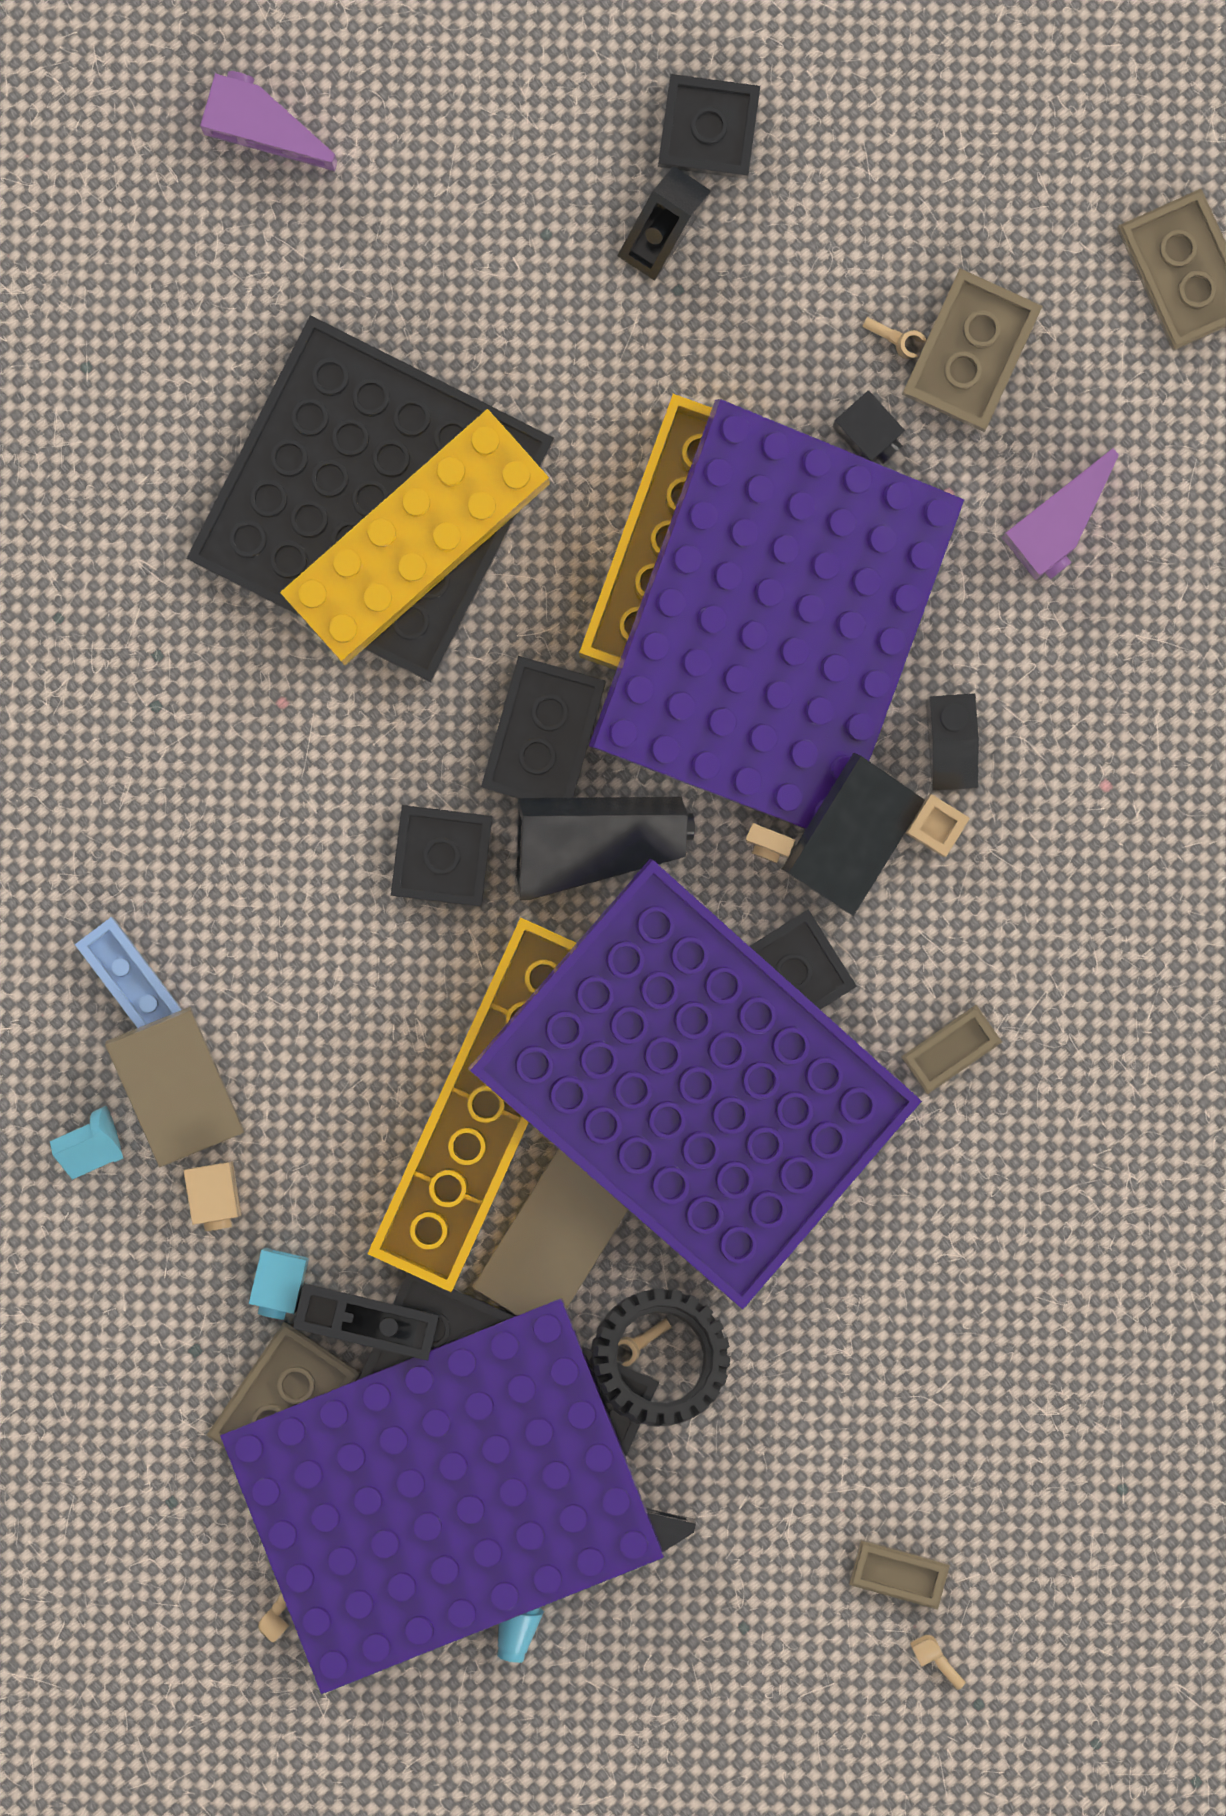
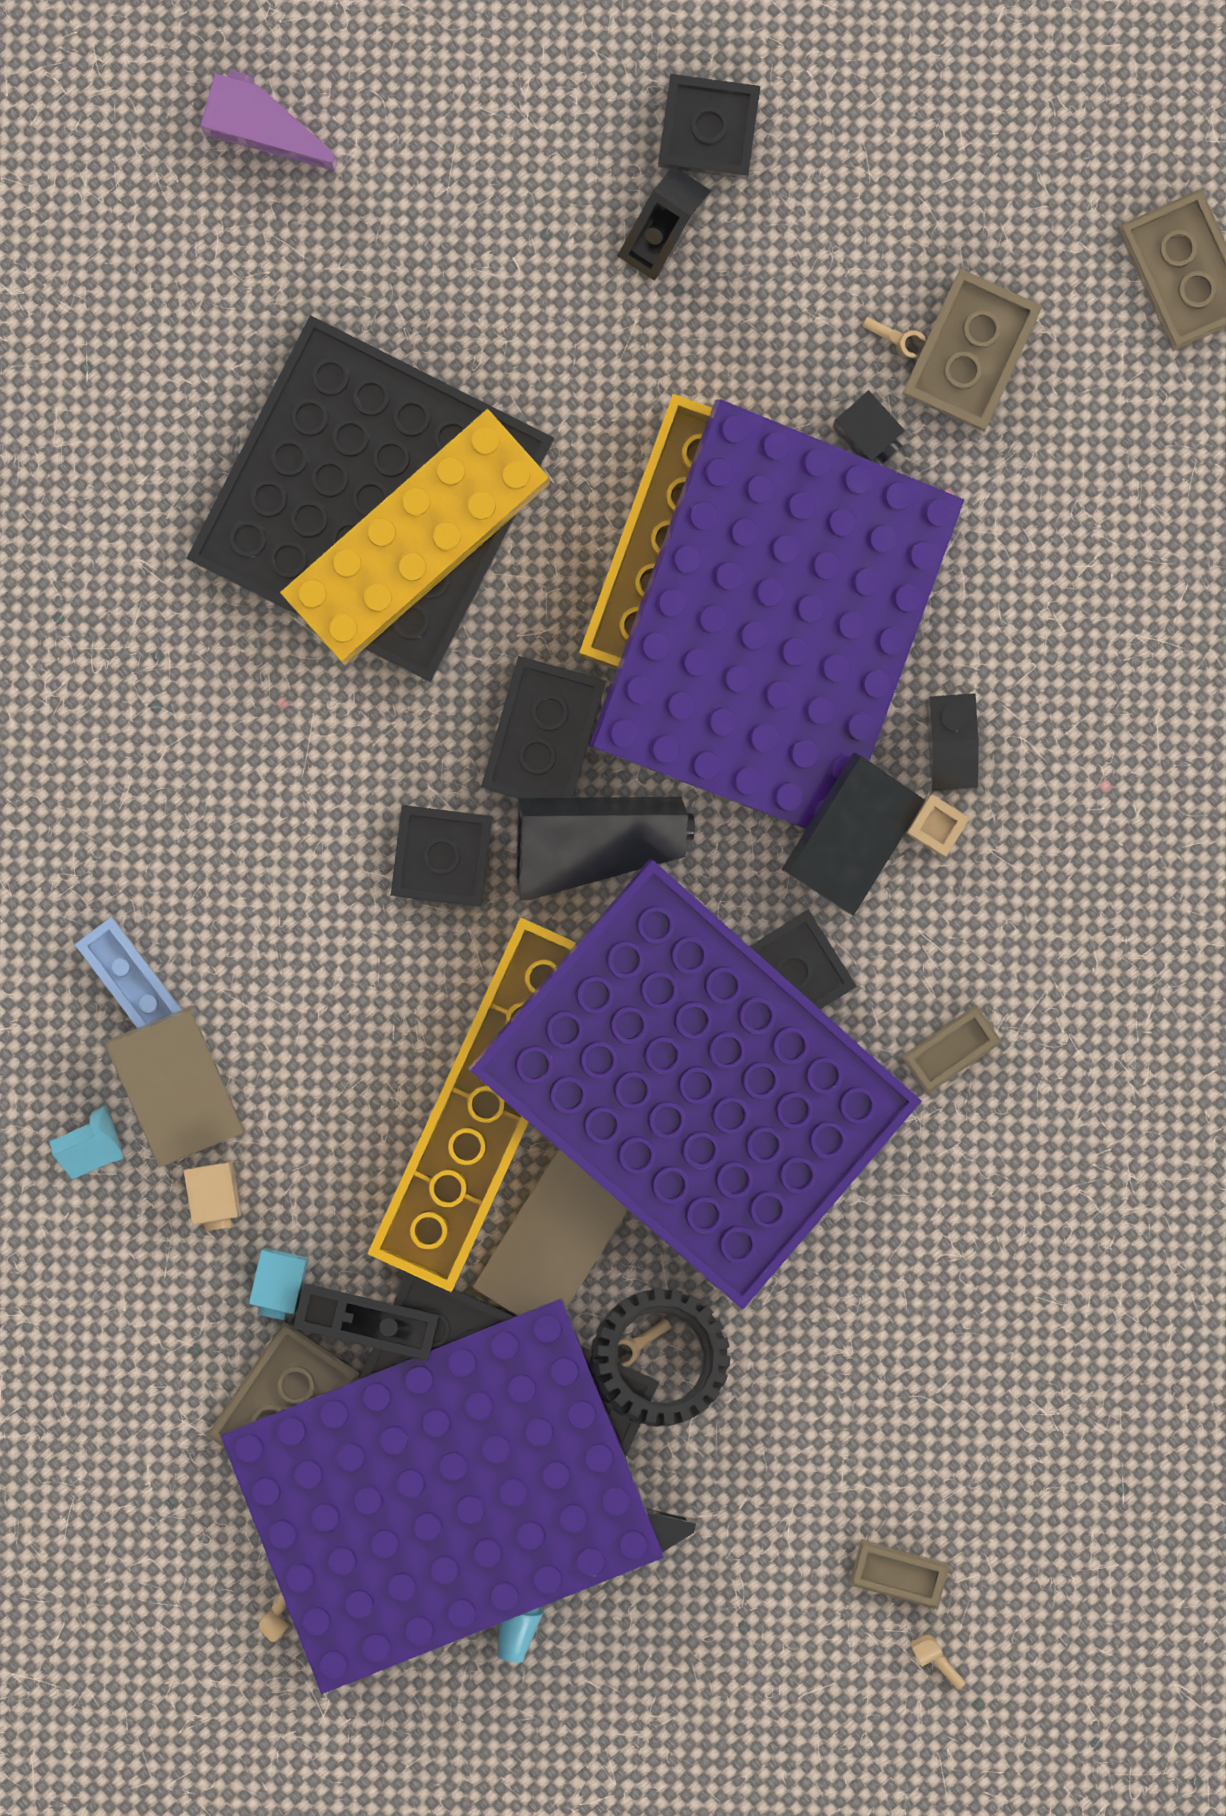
(769, 843): tan plate -> none
(1056, 526): medium lavender slope -> none

